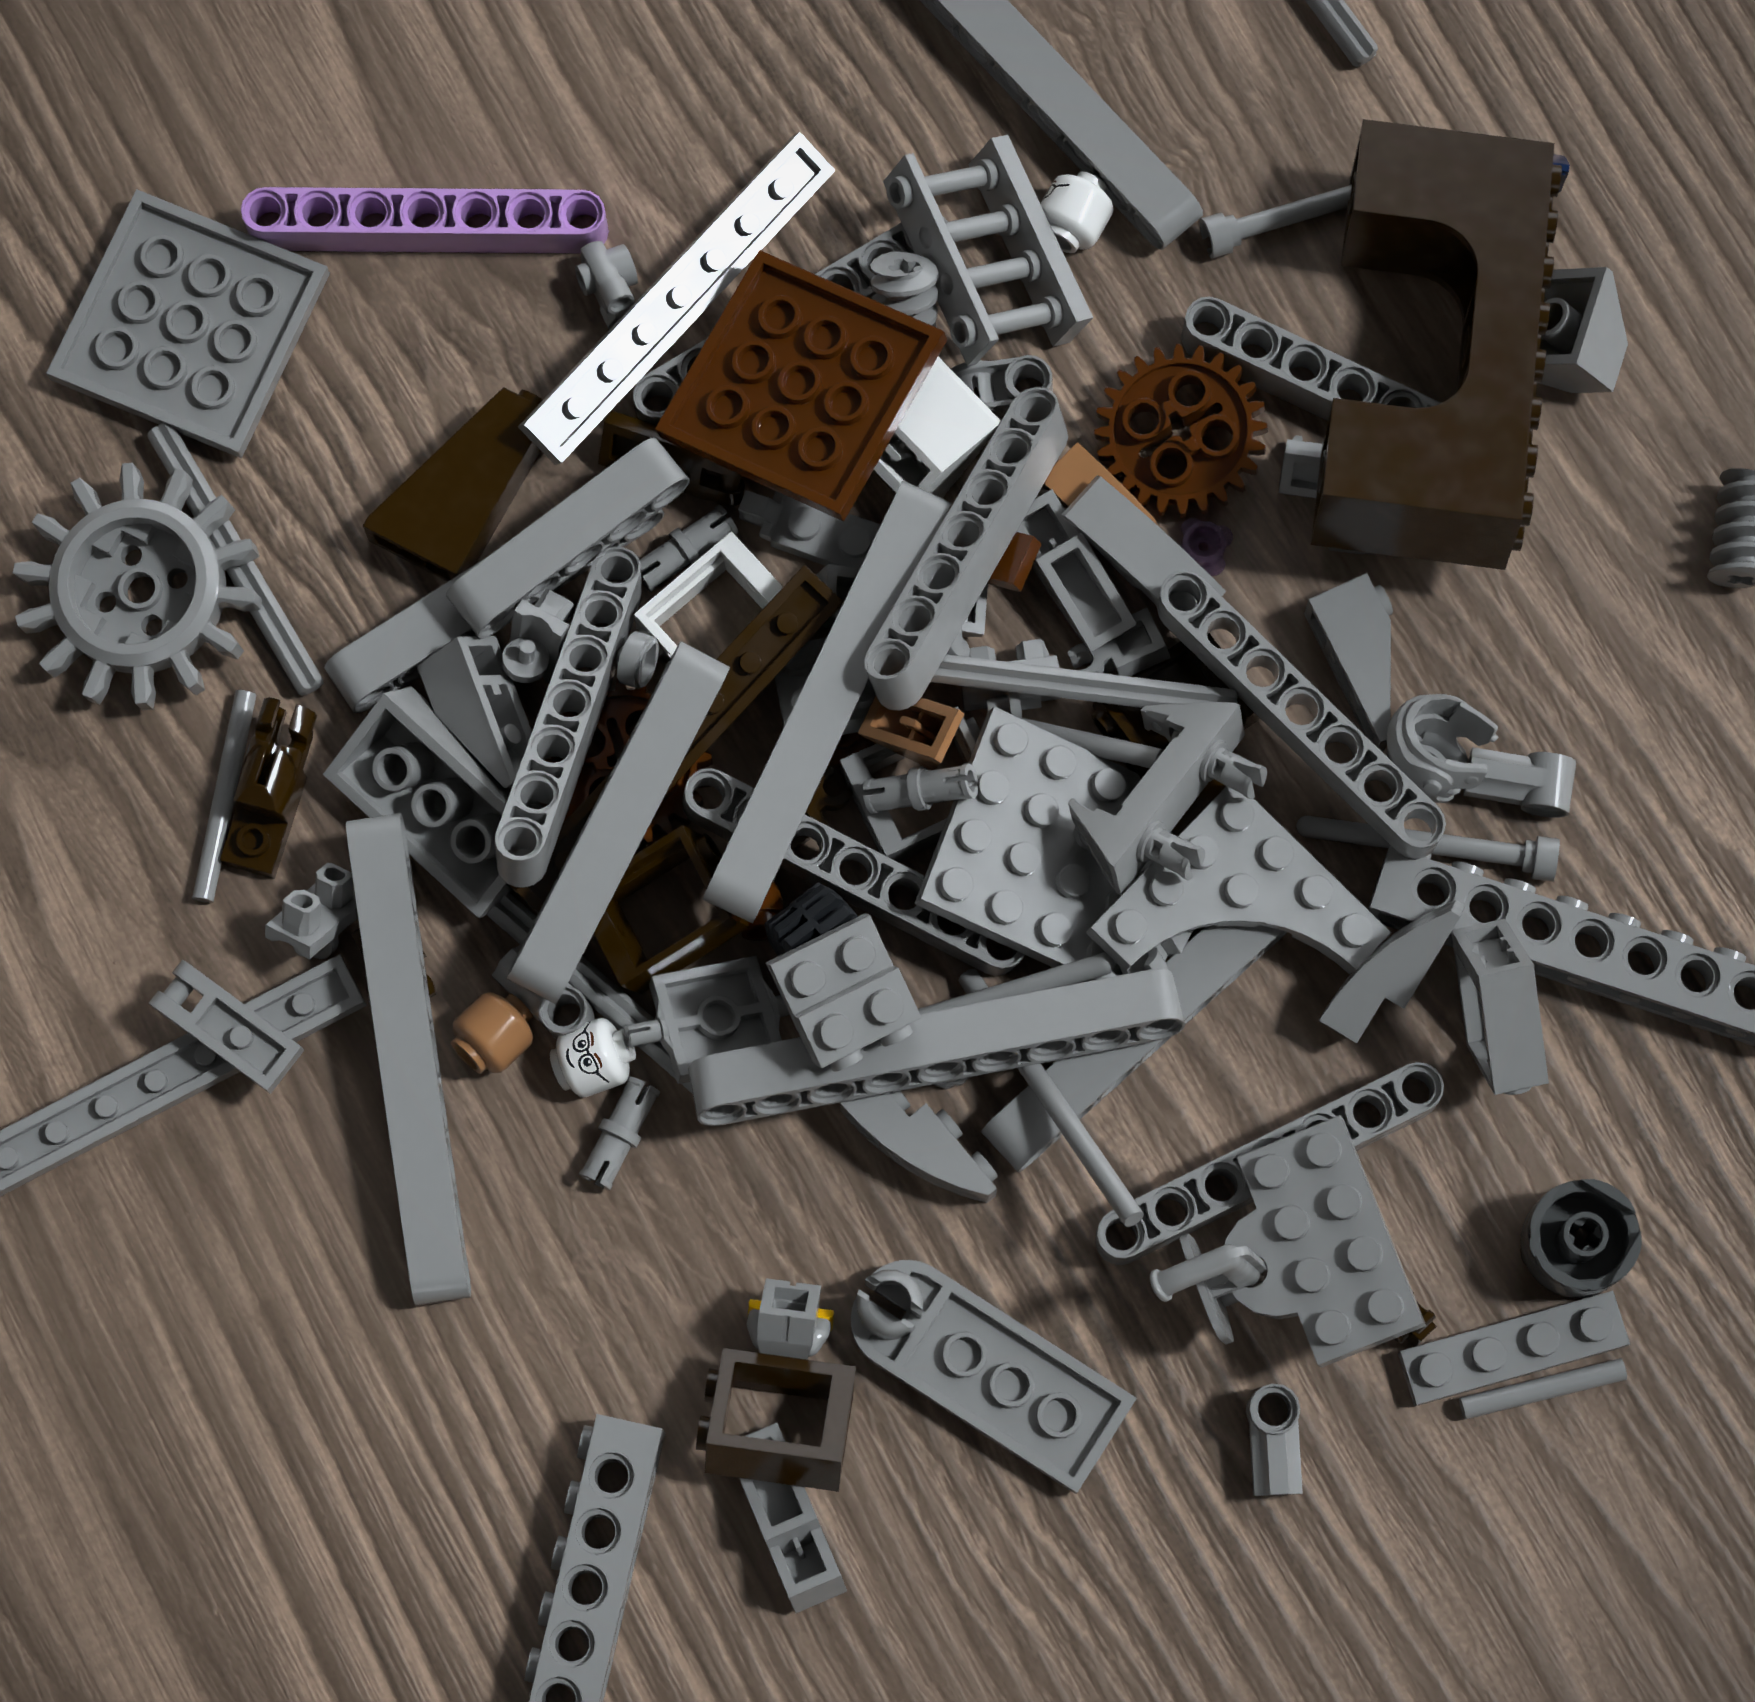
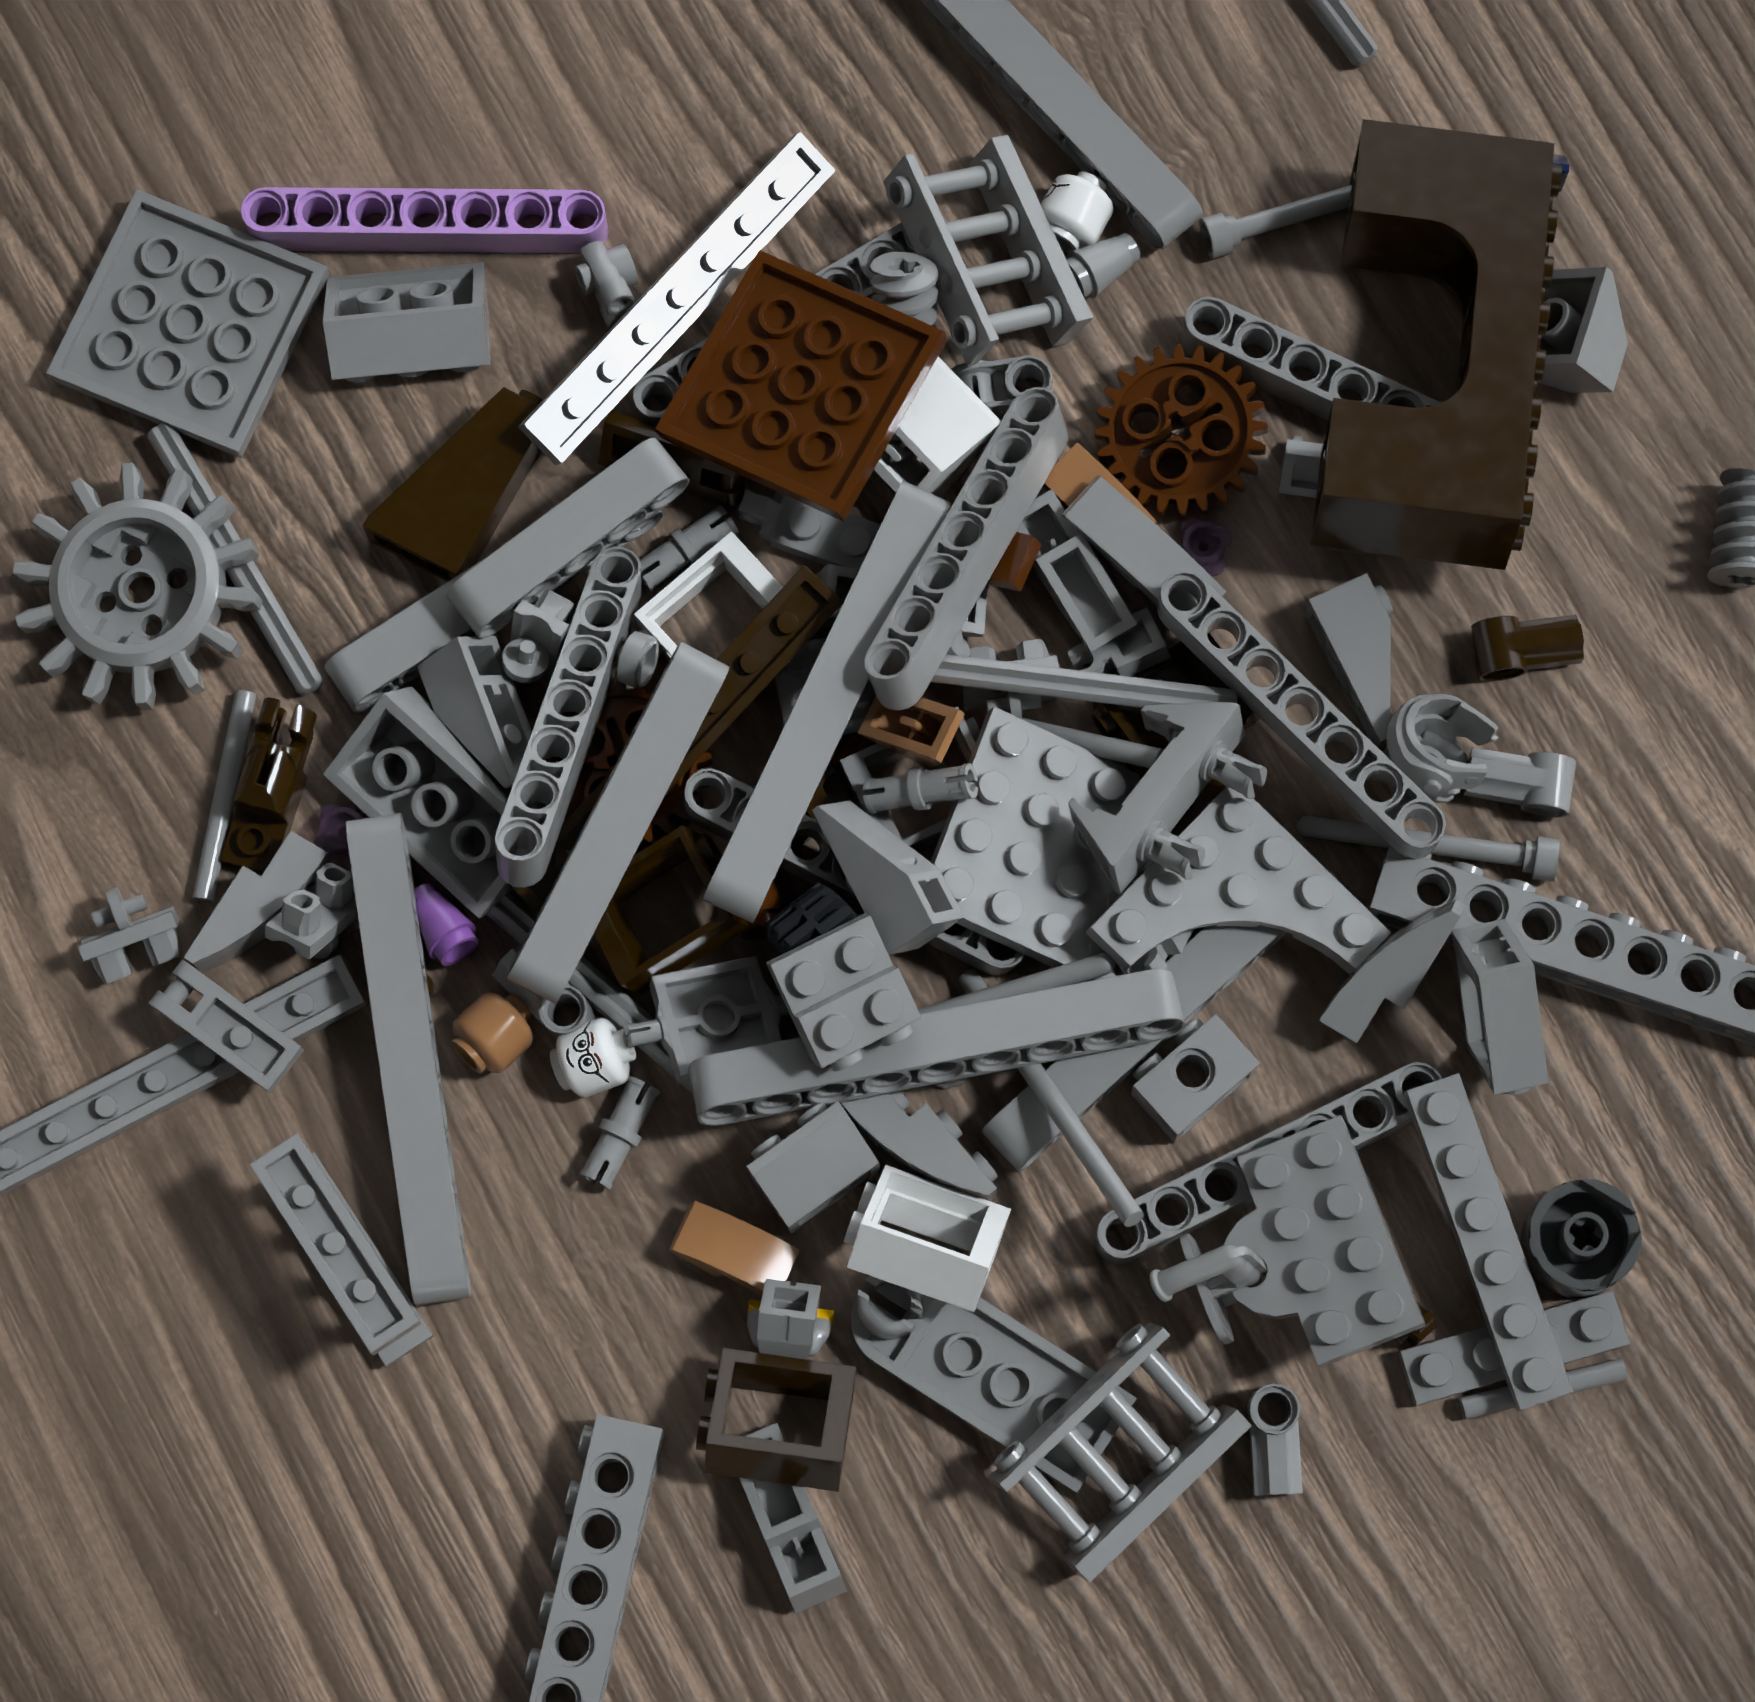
(106, 947): none -> light grey hips
(254, 901): none -> light grey slope
(332, 821): none -> clear purple plate
(341, 1250): none -> light grey fence
(407, 322): none -> light grey slope
(443, 927): none -> medium lavender cone
(732, 1248): none -> medium nougat slope
(812, 1165): none -> light grey slope
(888, 878): none -> light grey slope
(933, 1212): none -> white window
(1102, 263): none -> light grey cone
(1172, 1467): none -> light grey fence
(1181, 1107): none -> light grey brick
(1488, 1242): none -> light grey plate
(1512, 647): none -> dark brown piece

